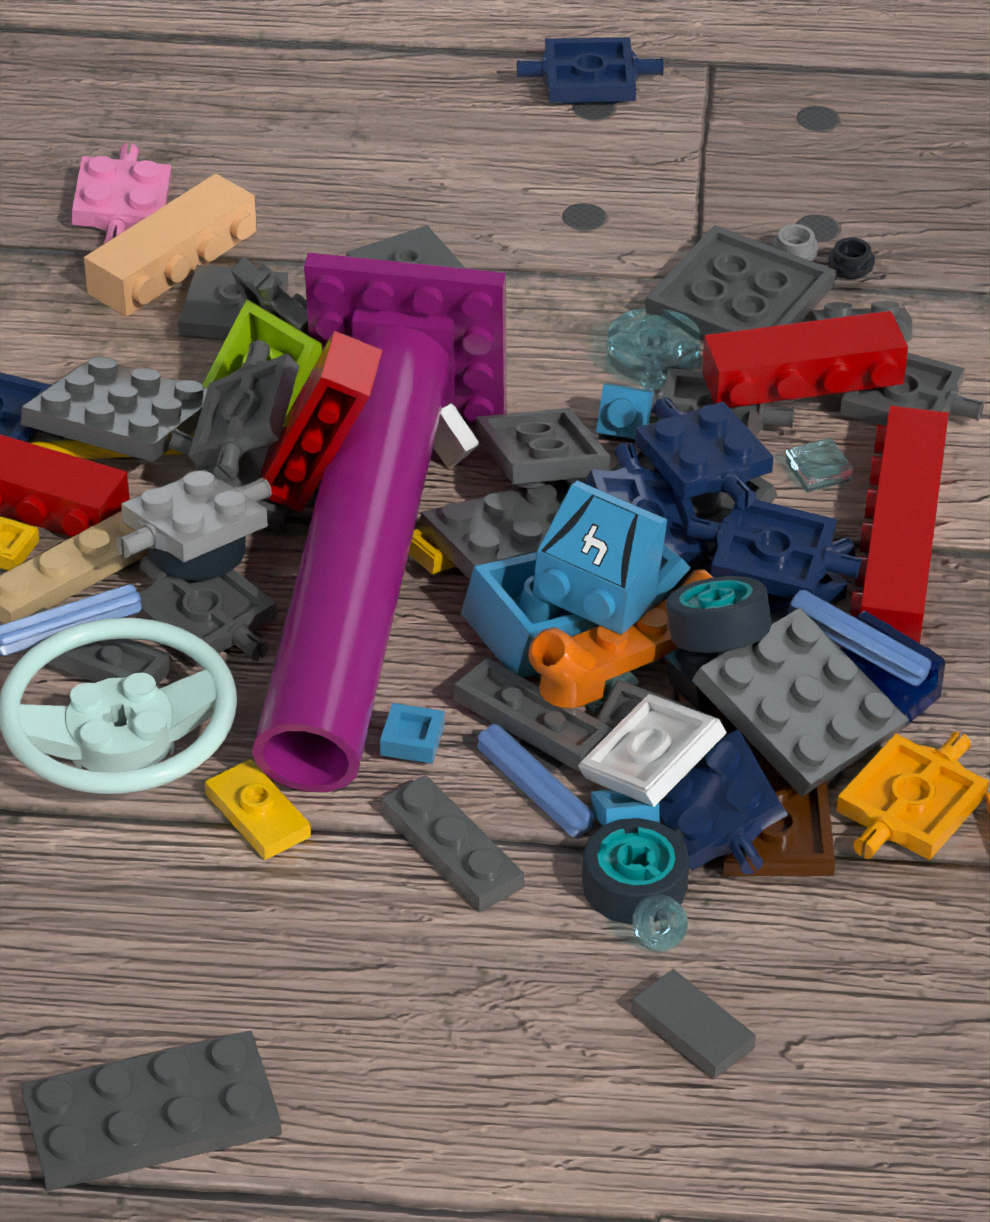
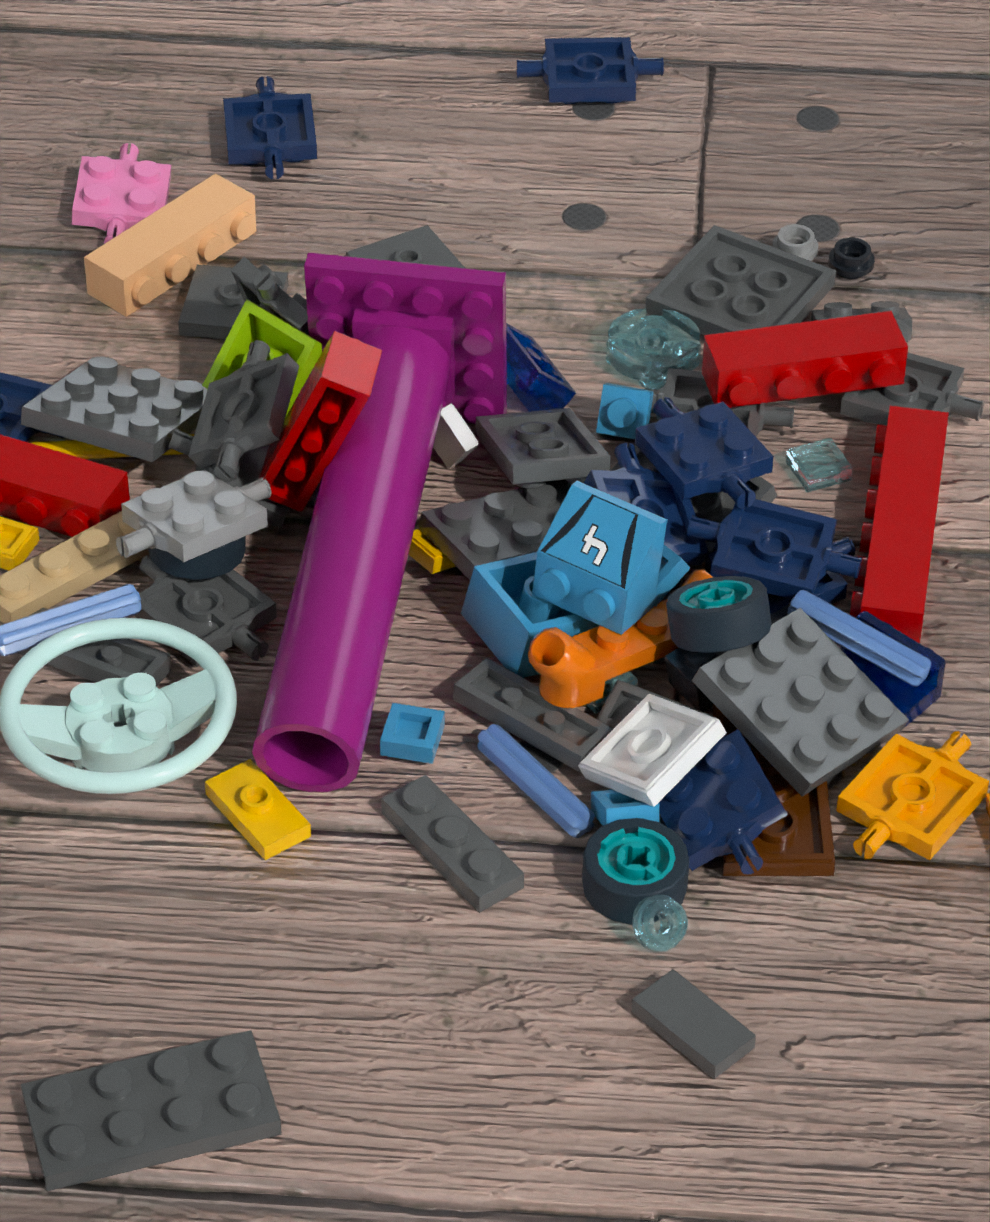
(270, 128): none -> dark blue plate
(533, 374): none -> clear blue bracket

